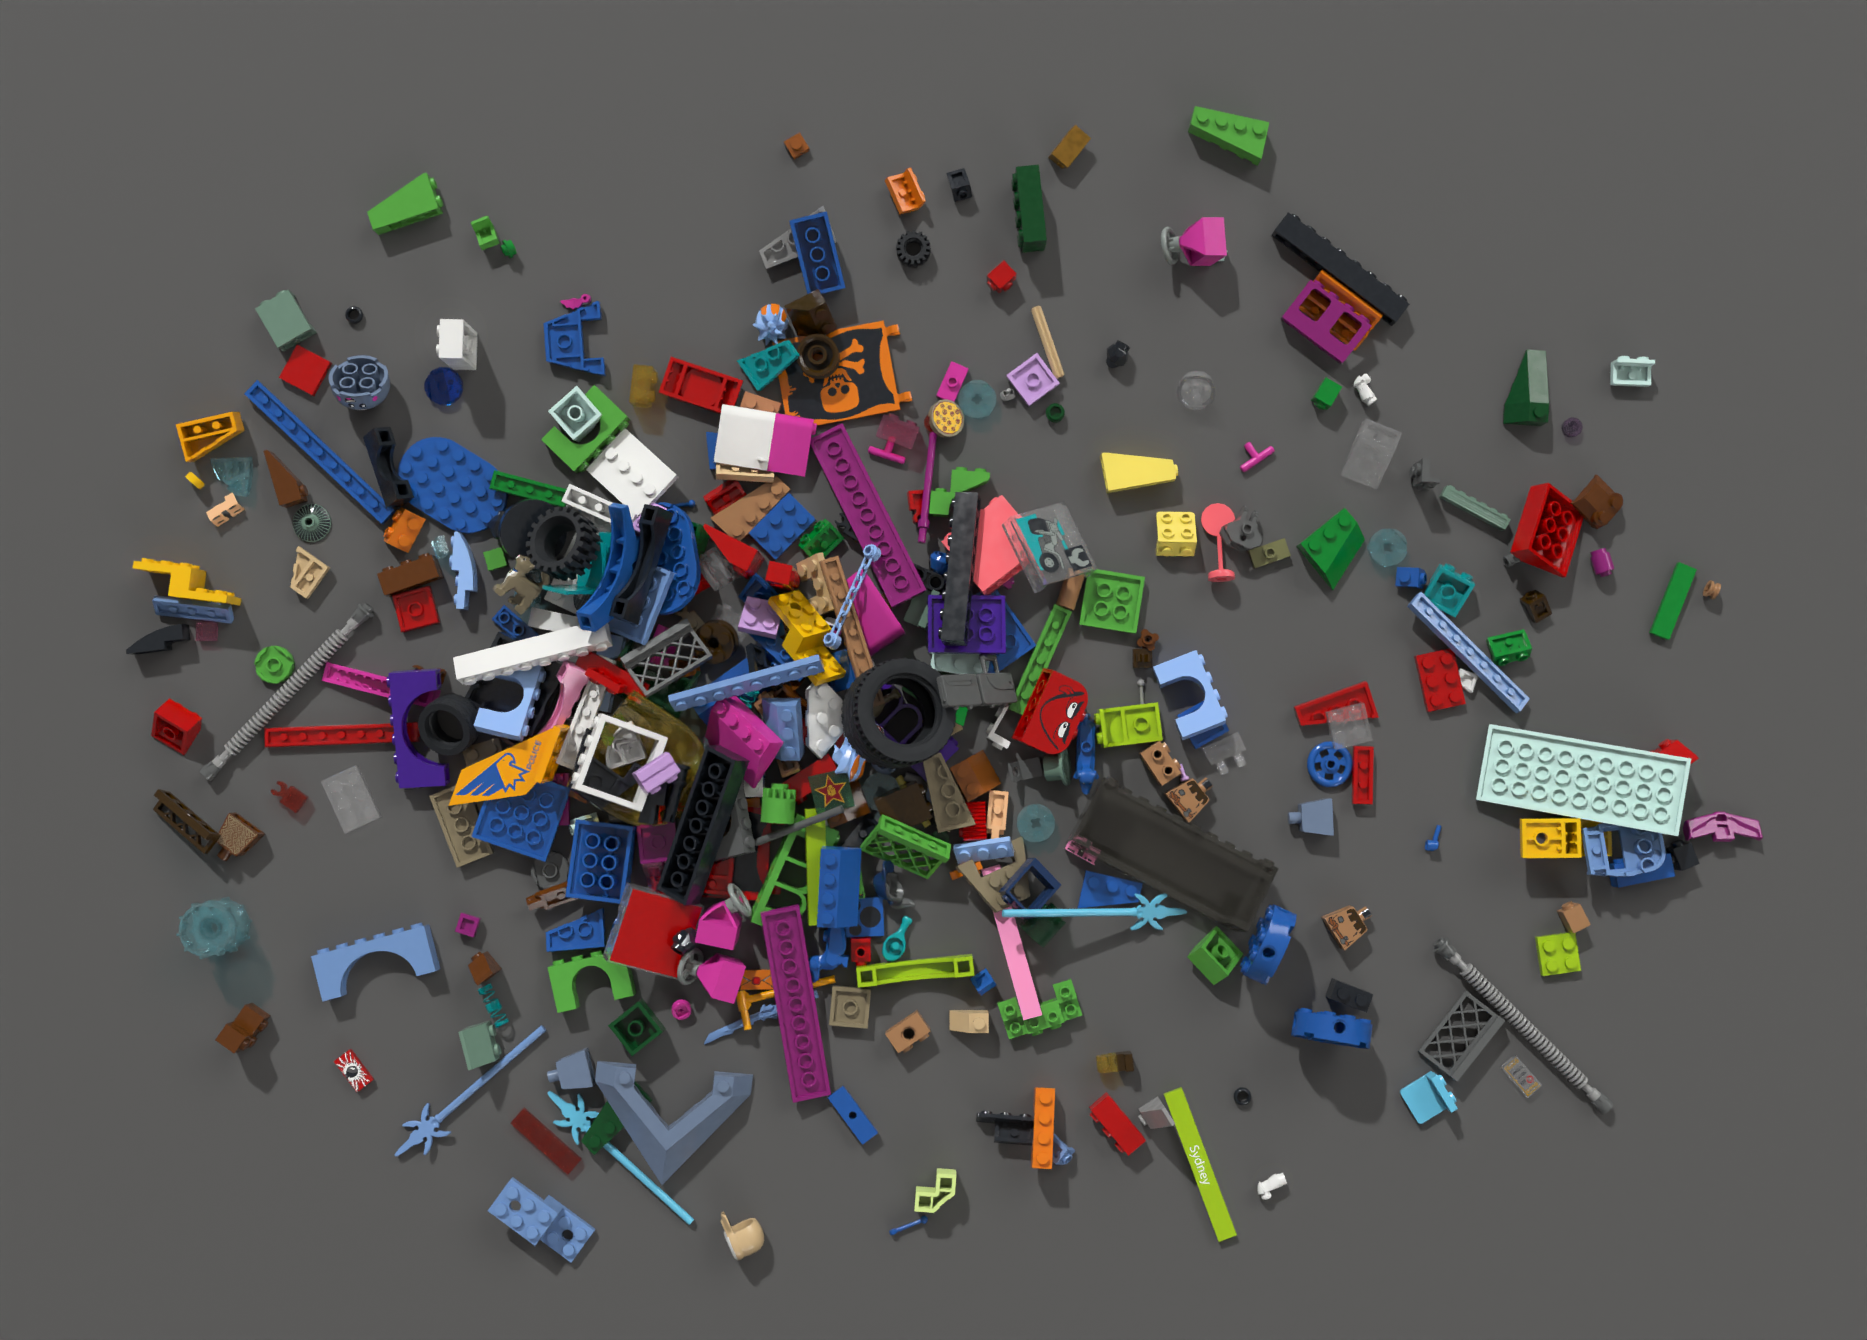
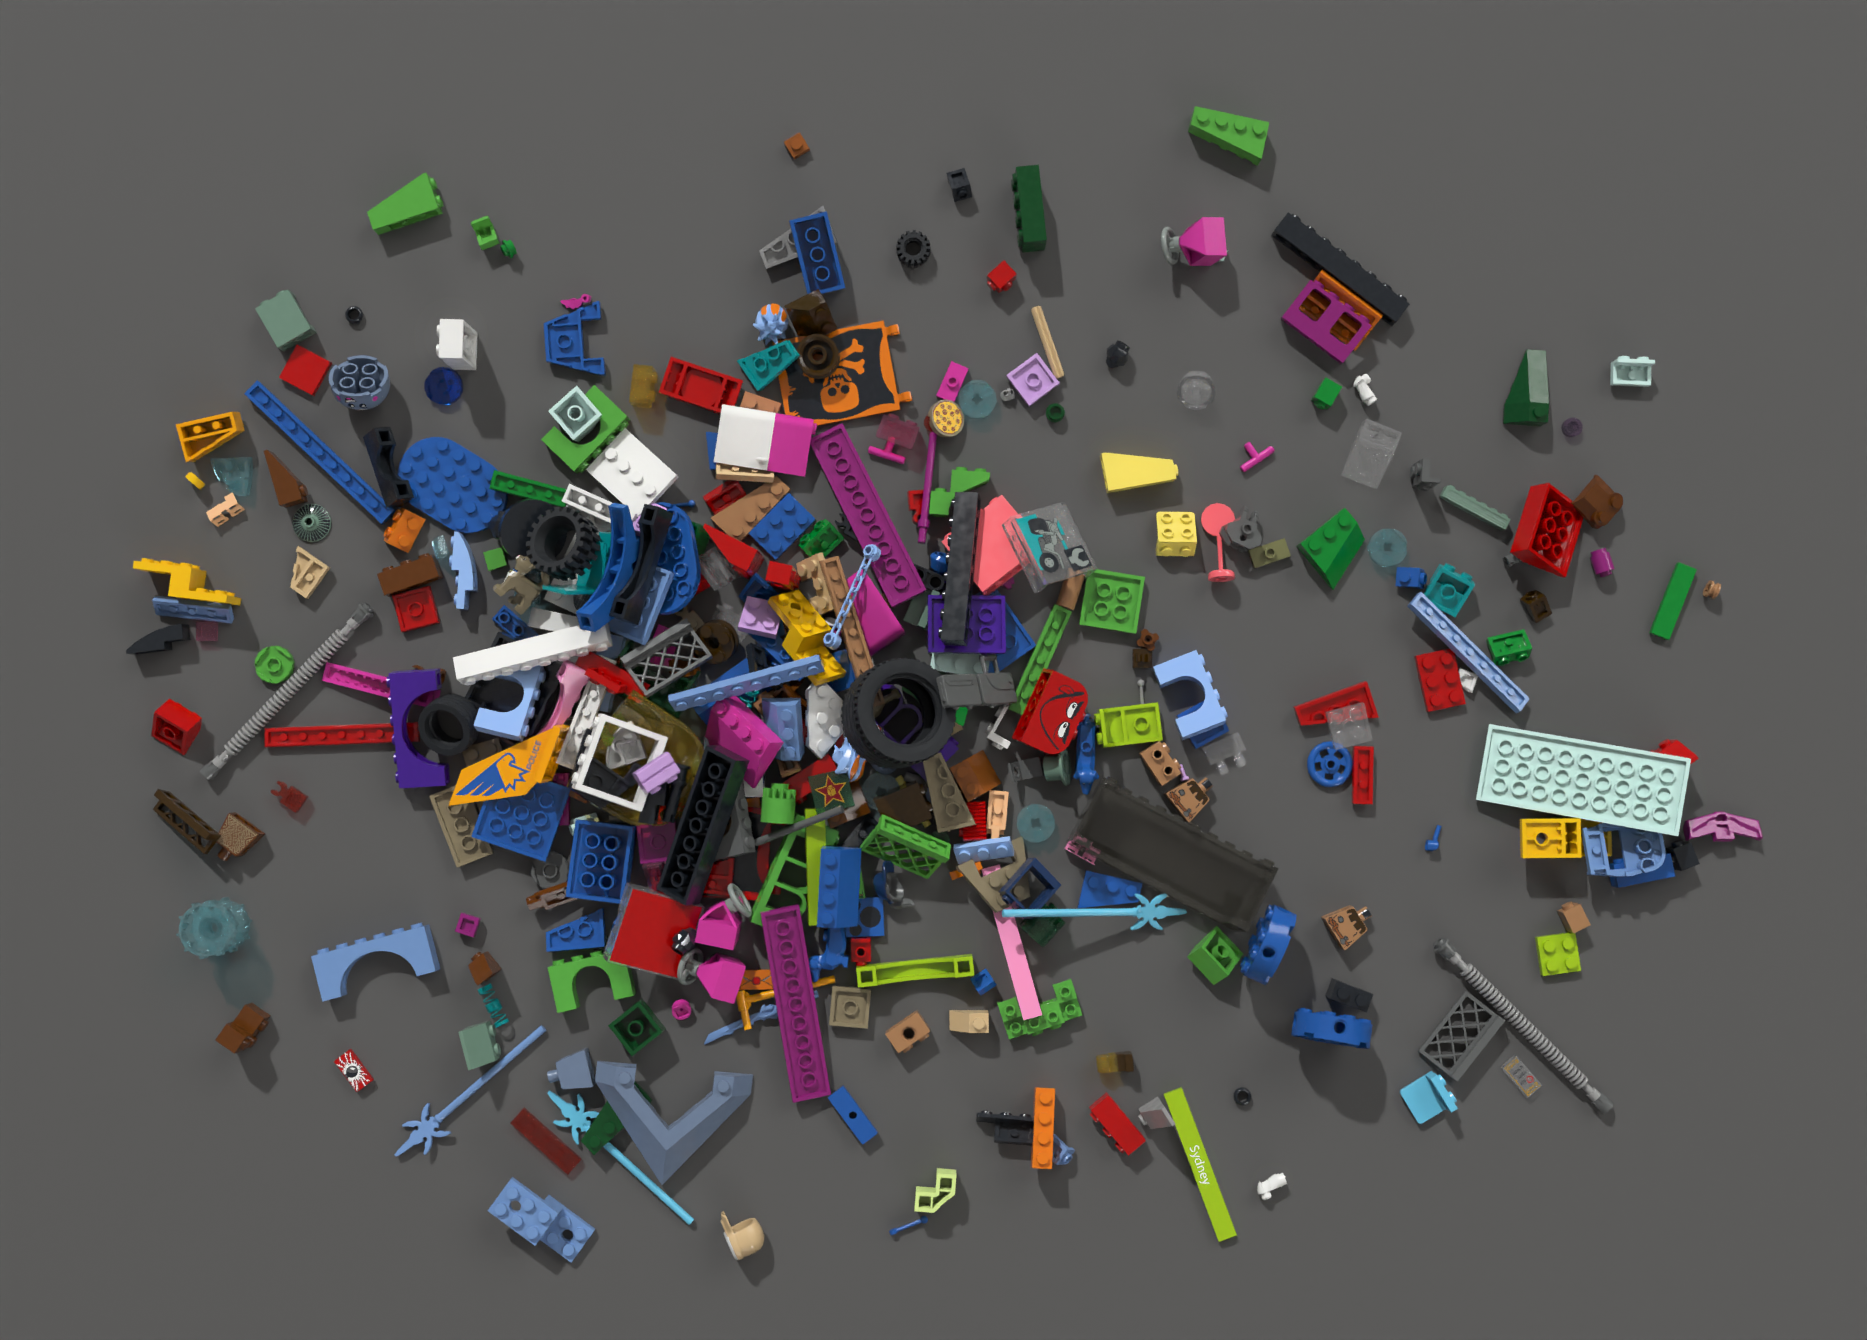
(351, 799): clear plate -> none
(895, 944): teal piece -> none
(905, 191): orange bracket -> none
(1069, 147): pearl gold hinge -> none
(1314, 817): sand blue torso -> none

